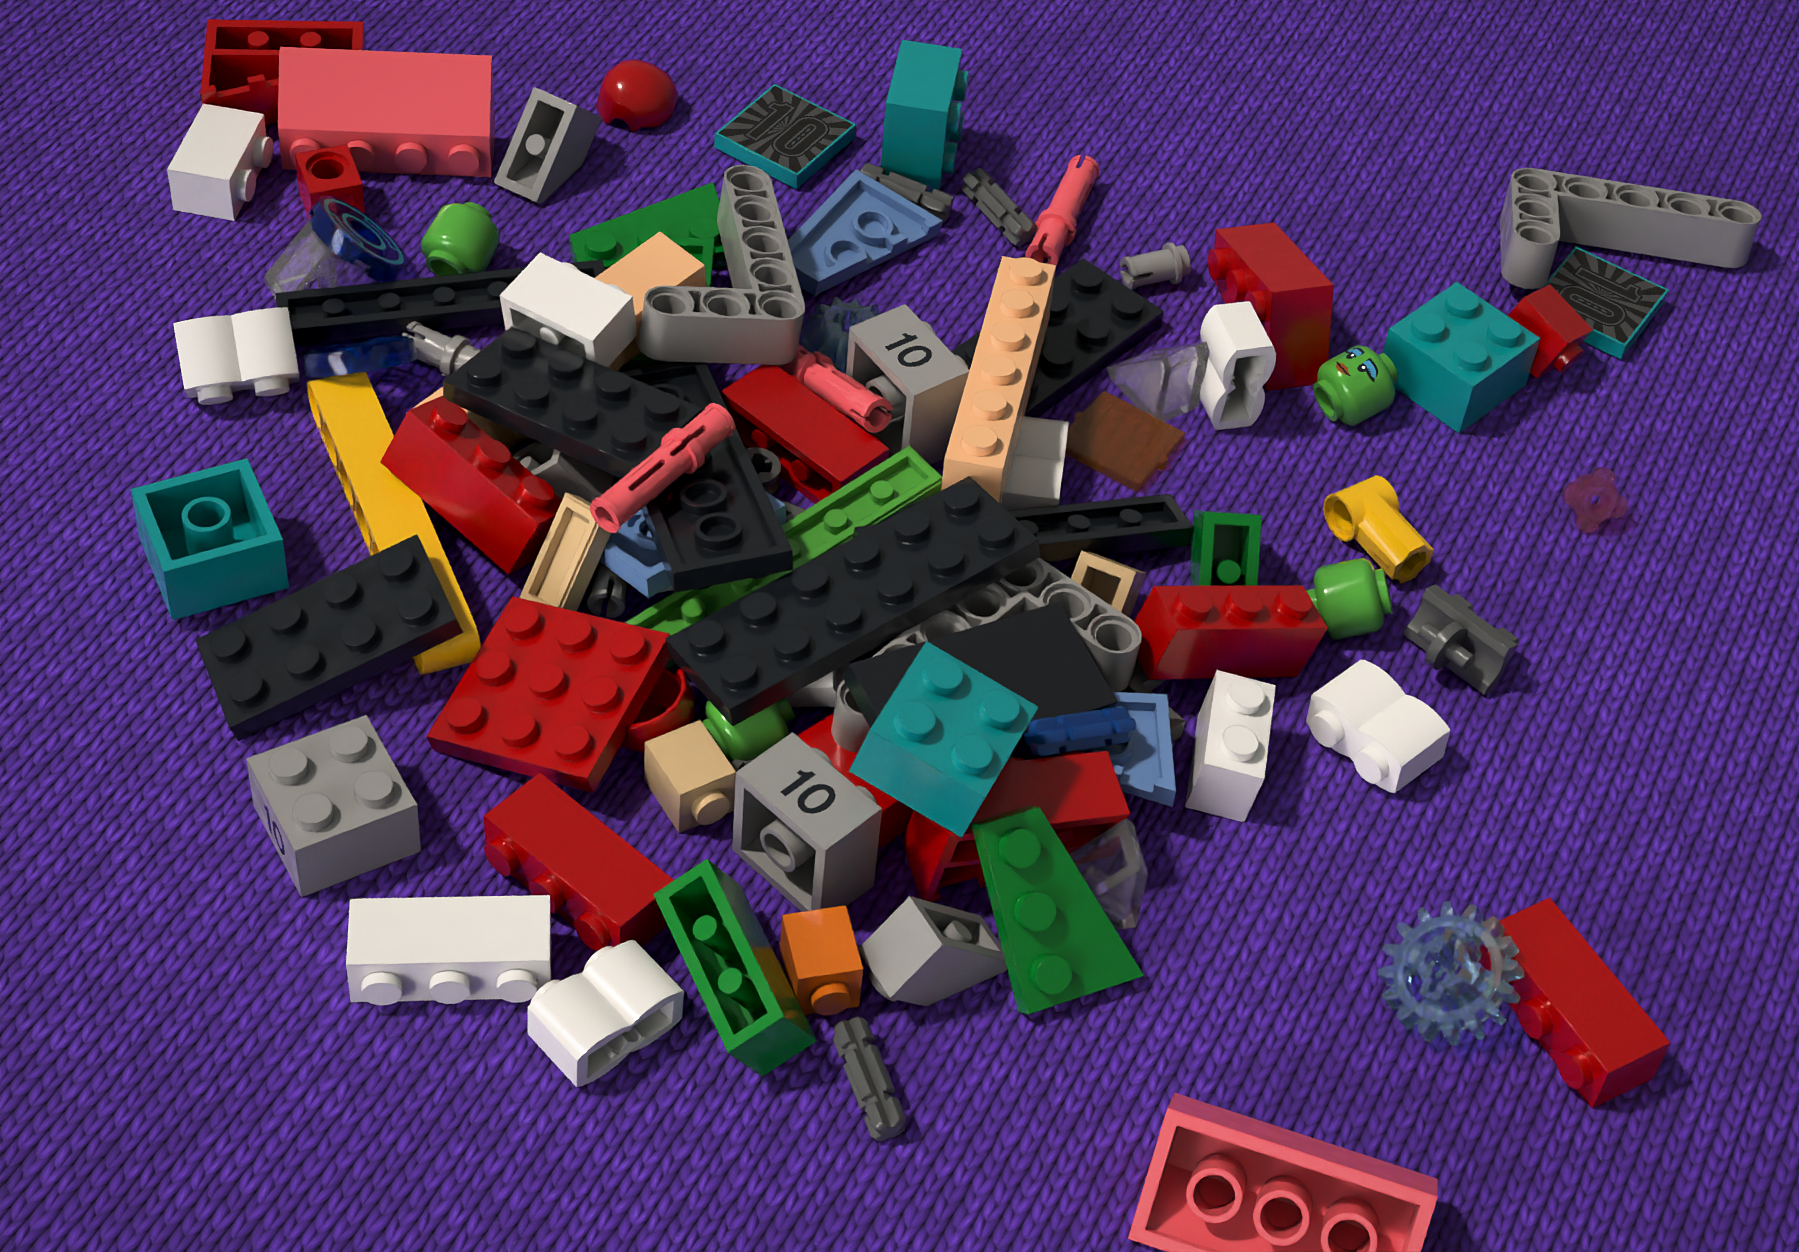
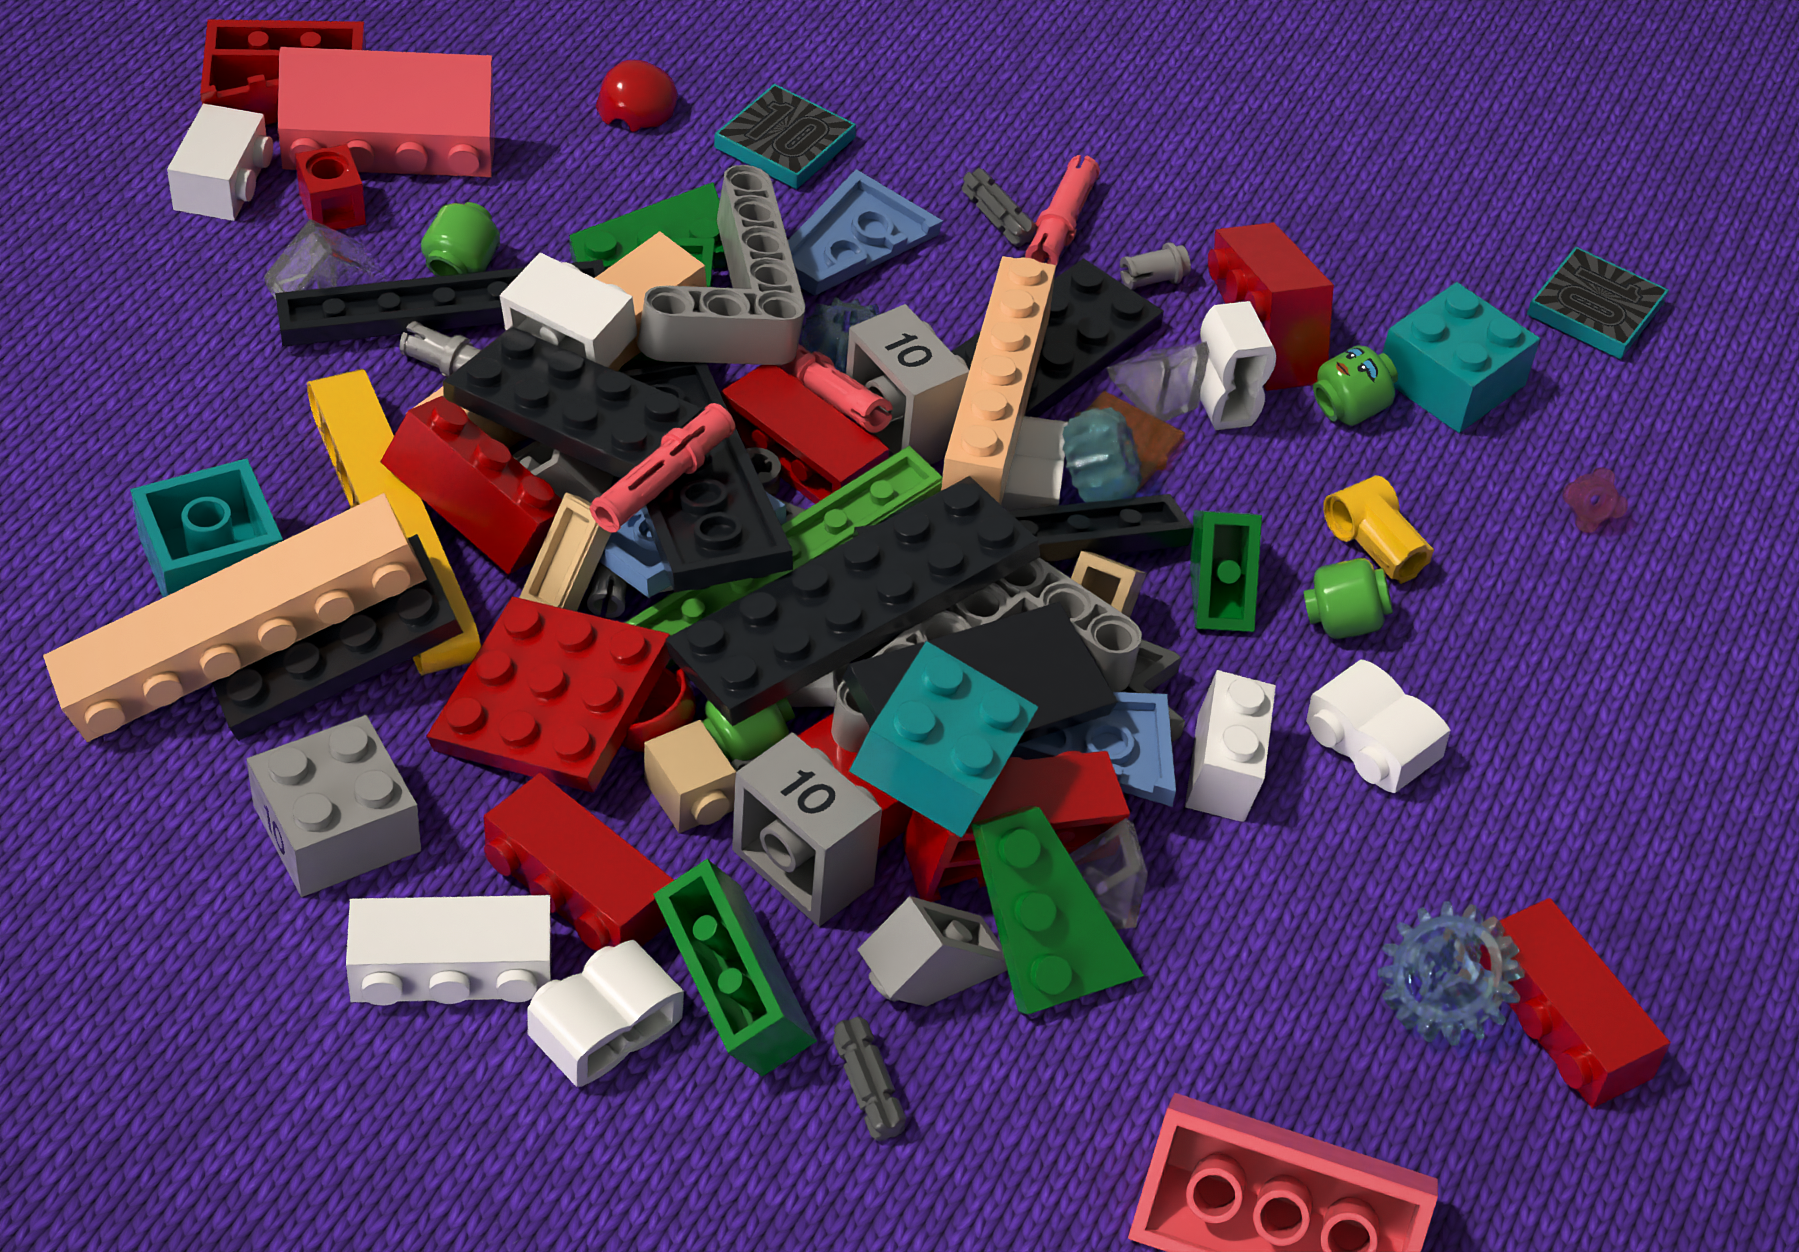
(233, 618): none -> light nougat brick
(237, 354): white brick -> none
(357, 237): clear blue tile -> none
(360, 357): clear blue tile -> none
(546, 146): light grey slope -> none
(821, 960): orange brick -> none
(924, 113): teal brick -> none
(936, 203): dark grey axle -> none
(1079, 731): blue axle -> none
(1102, 455): none -> clear light blue gear
(1227, 629): red brick -> none
(1460, 639): dark grey hips -> none
(1558, 327): red brick -> none
(1617, 216): light grey beam -> none

